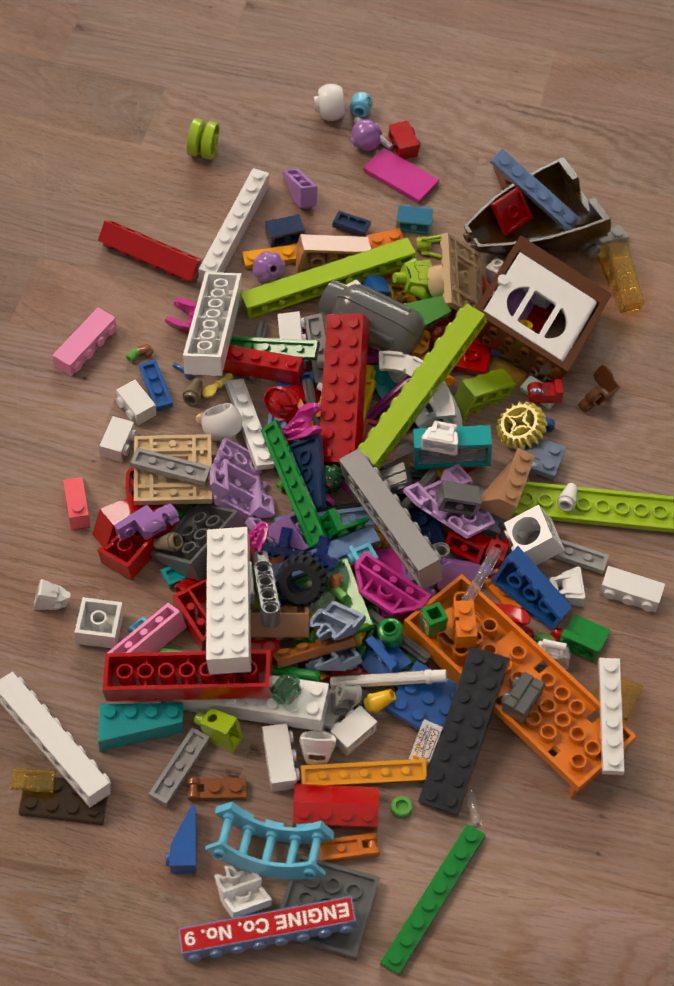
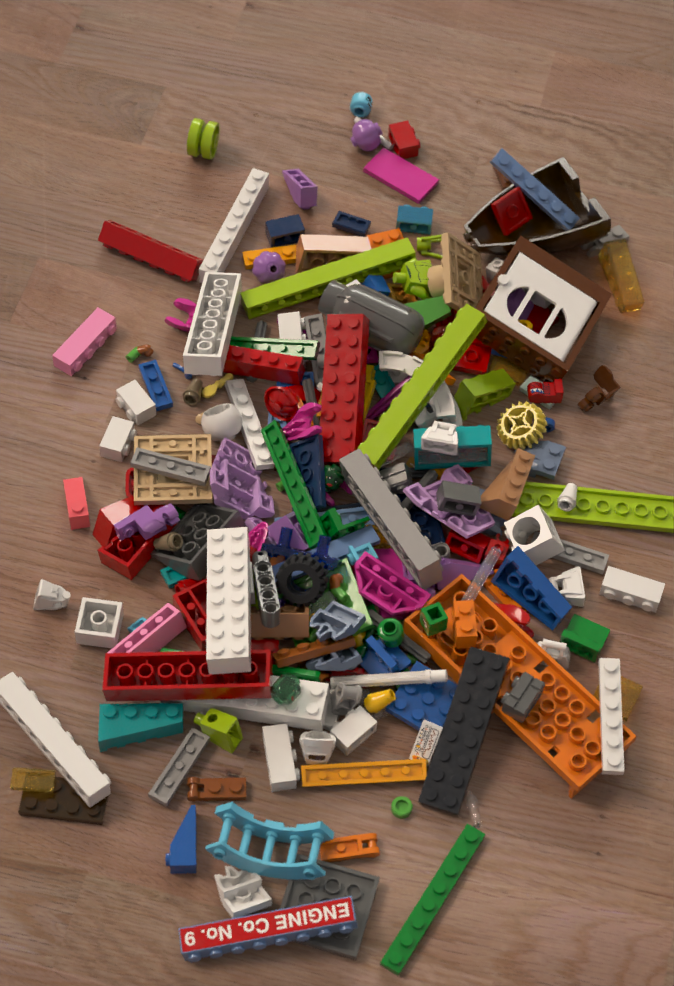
(330, 102): white wheel -> none
(336, 806): red slope -> none
(554, 636): arm -> none

